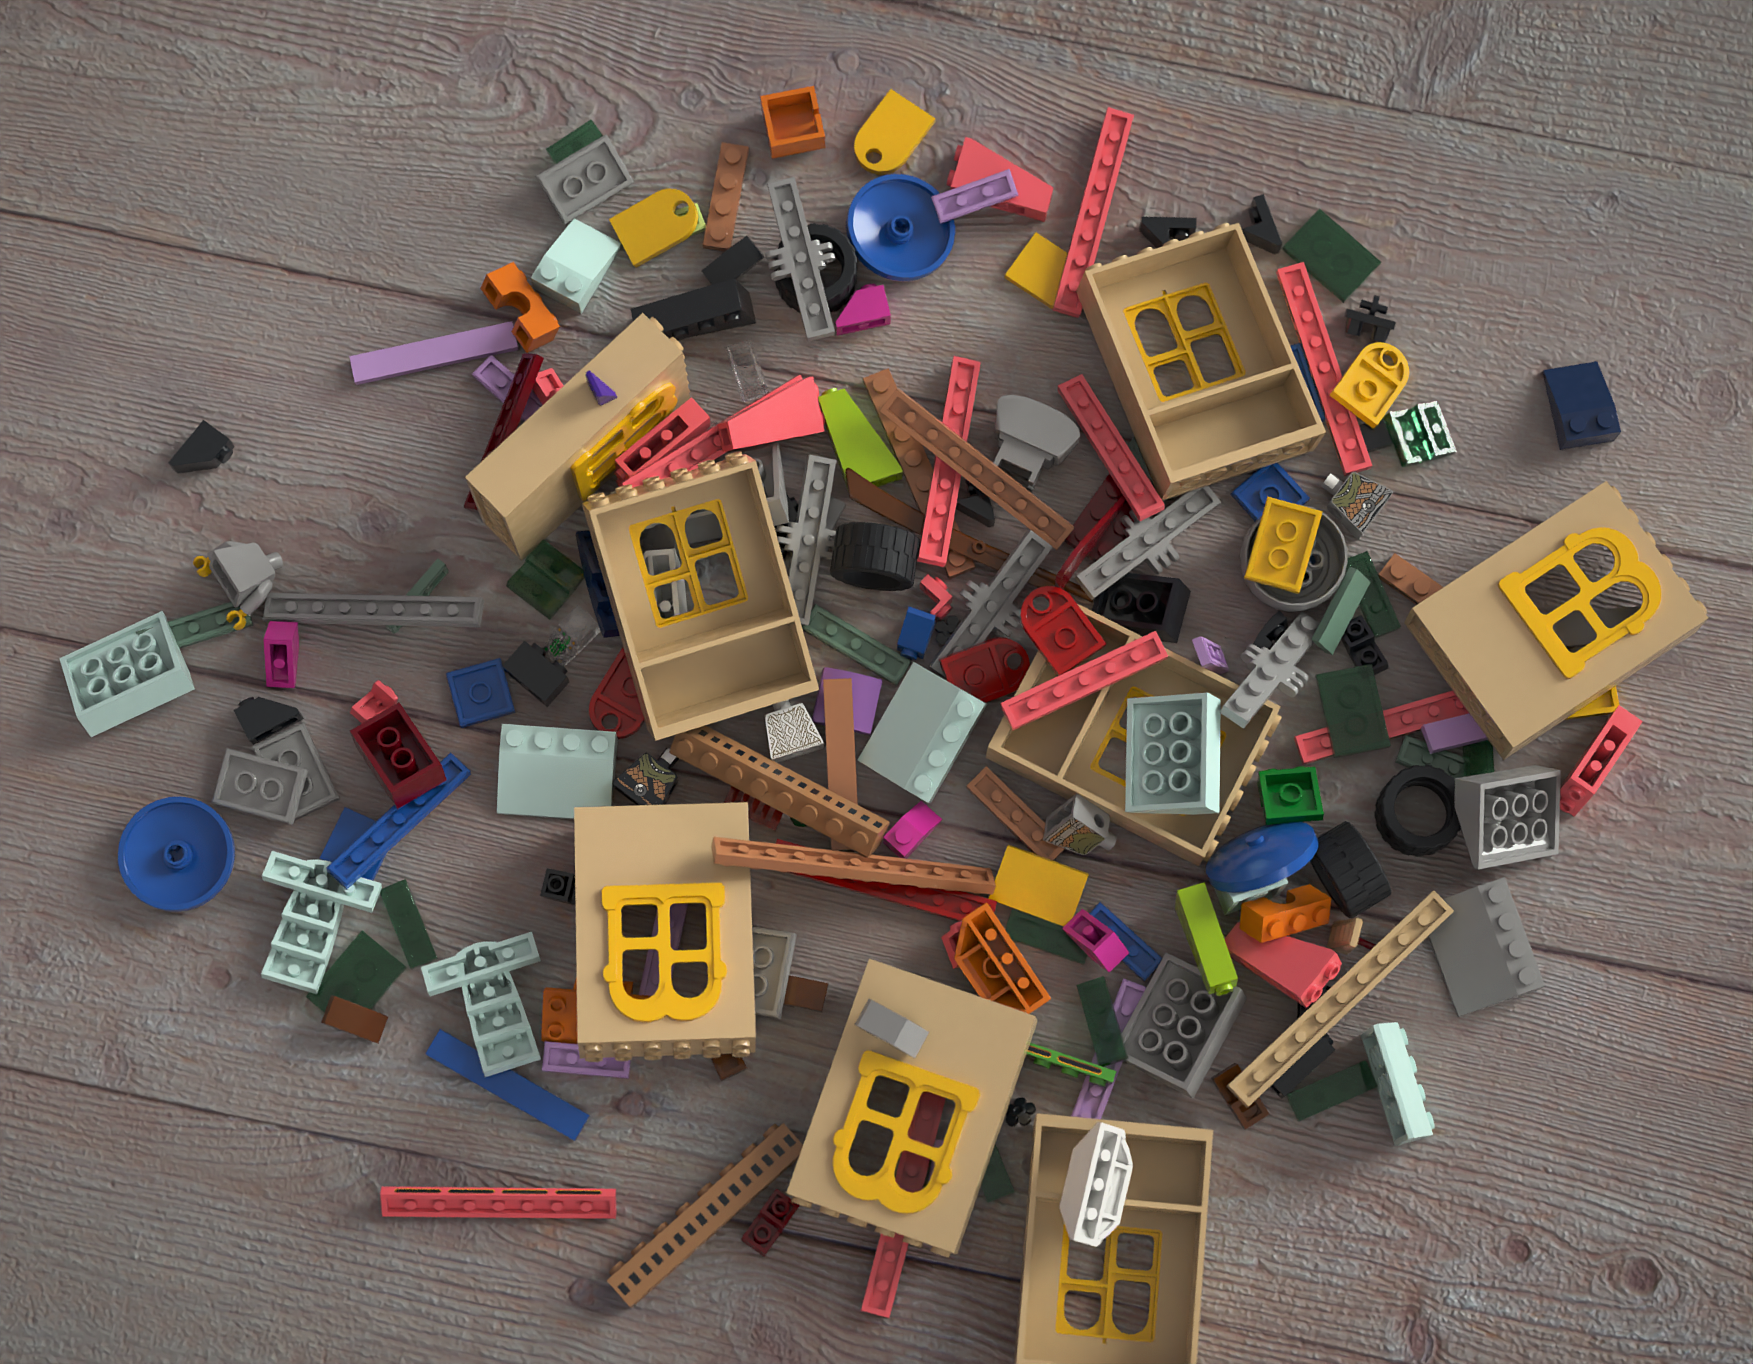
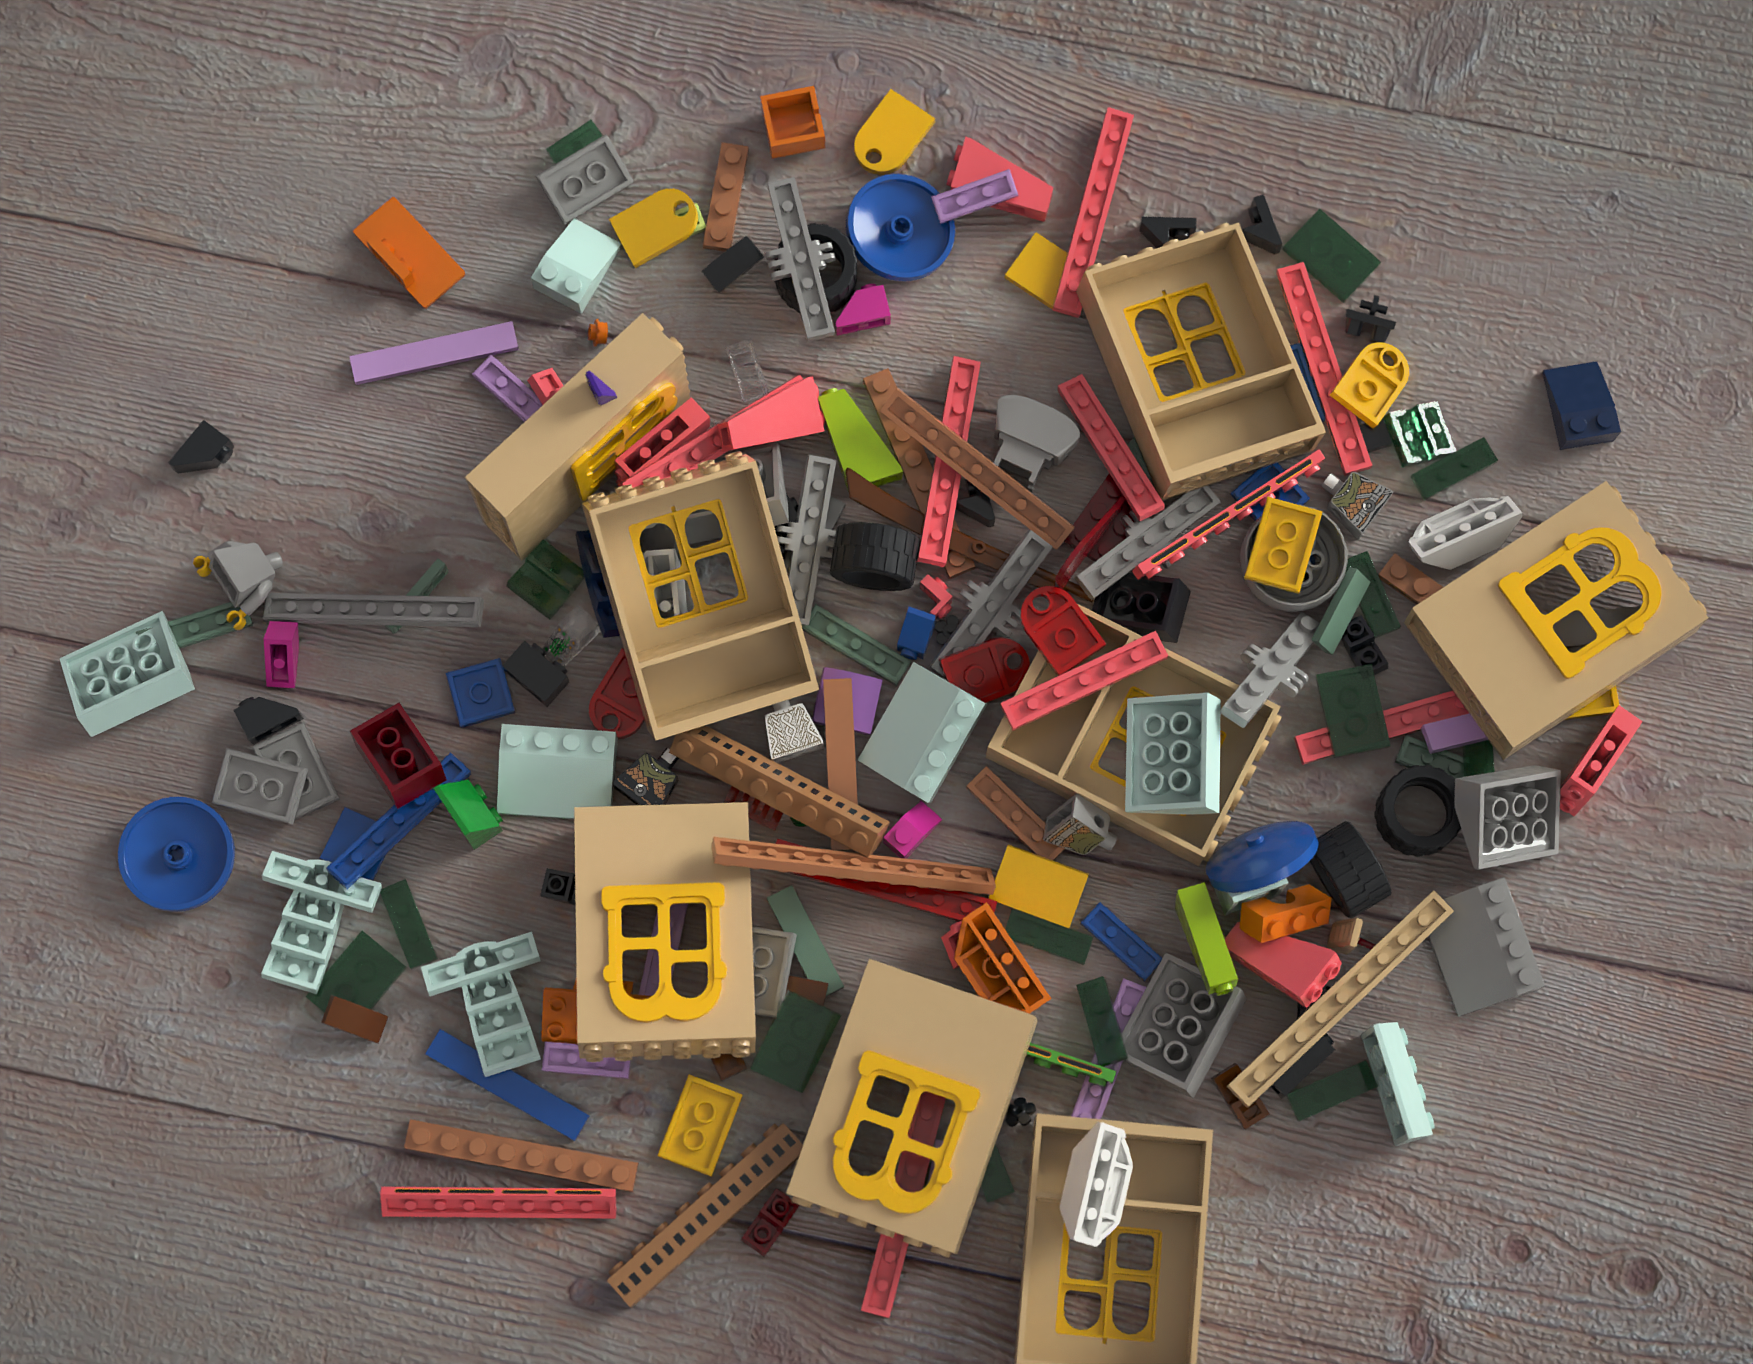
(376, 701): coral bracket -> none
(409, 252): none -> orange bracket
(469, 811): none -> green slope
(510, 288): orange arch -> none
(512, 408): dark red tile -> none
(521, 1155): none -> nougat plate
(598, 332): none -> orange plate
(700, 1125): none -> yellow tile
(701, 310): black wedge -> none
(795, 1041): none -> clear green tile
(808, 945): none -> sand green tile
(891, 1028): light grey slope -> none
(1096, 940): dark pink slope -> none
(1210, 655): lavender tile -> none
(1219, 522): none -> coral plate
(1272, 631): black slope -> none
(1290, 795): green plate -> none
(1454, 468): none -> clear green tile
(1465, 531): none -> white wedge

